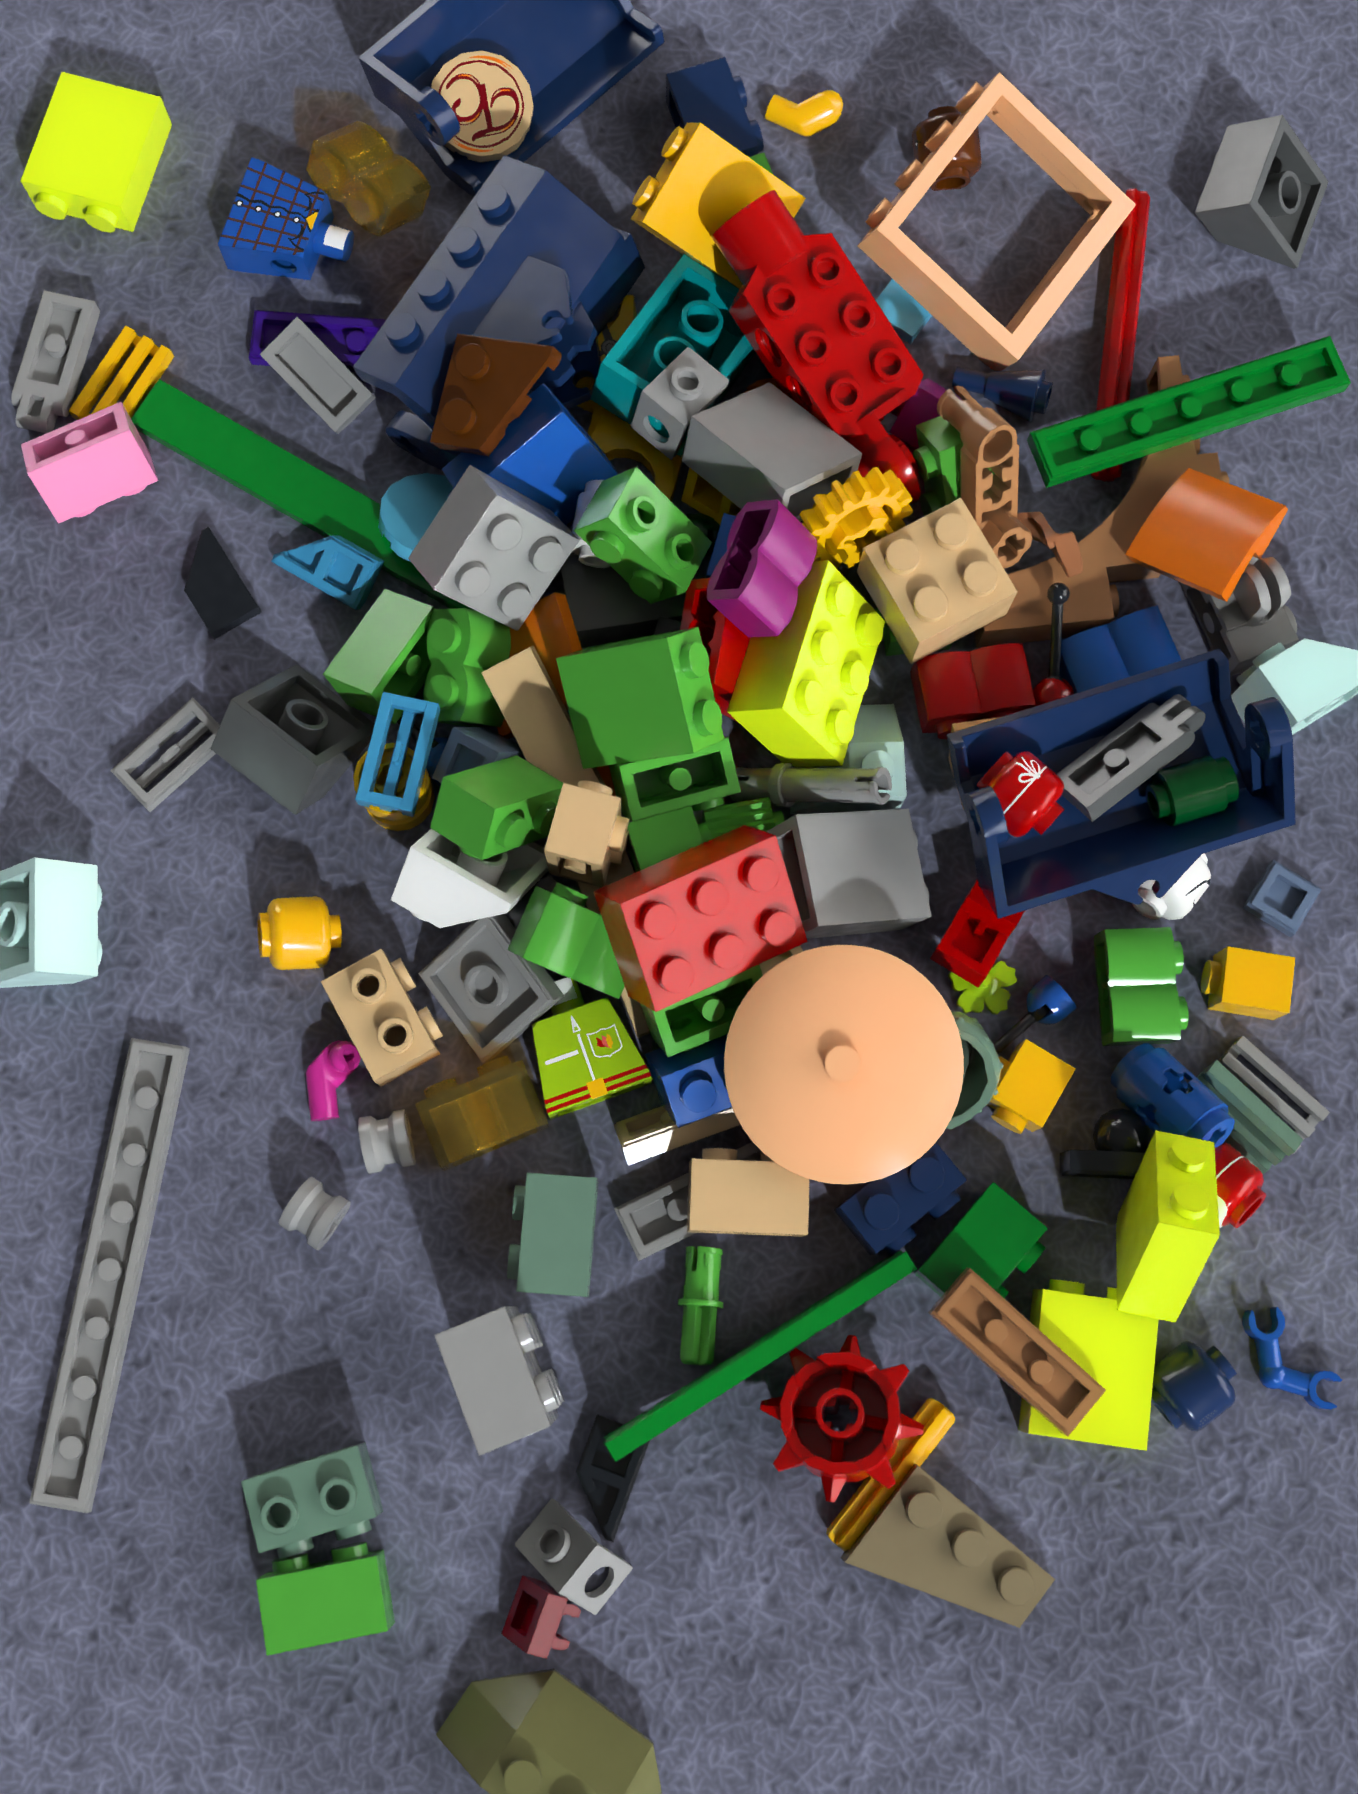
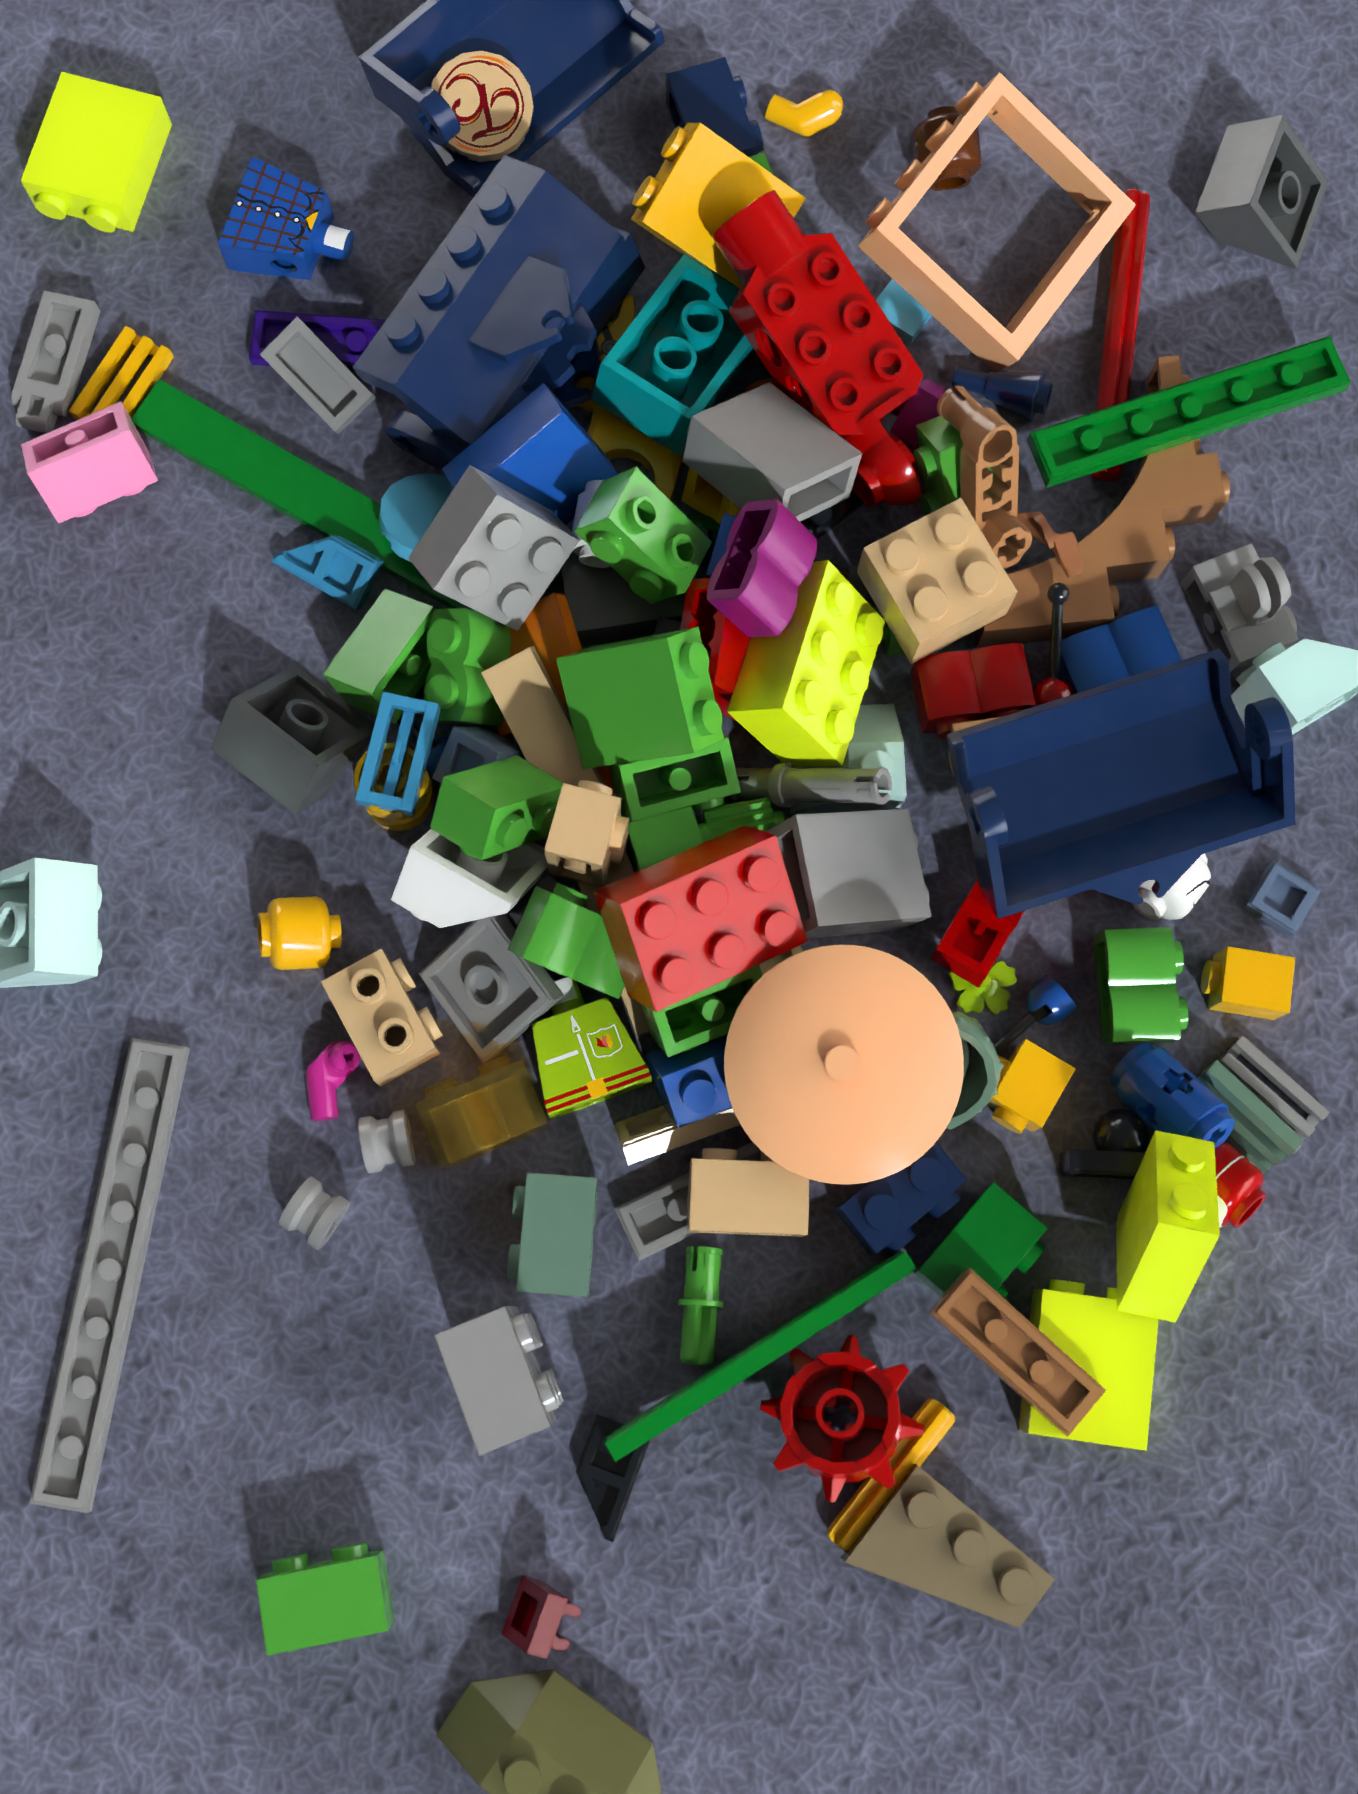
(155, 741): light grey tile -> none
(217, 588): black tile -> none
(313, 1499): sand green brick -> none
(368, 178): clear yellow brick -> none
(487, 391): reddish brown wing -> none
(569, 1556): light grey bracket -> none
(674, 396): light grey bracket -> none
(856, 515): yellow gear -> none
(1025, 792): red head -> none
(1130, 755): dark grey hinge -> none
(1192, 789): dark green brick -> none
(1192, 1386): dark blue head -> none
(1206, 533): orange slope -> none
(1271, 1369): blue arm -> none

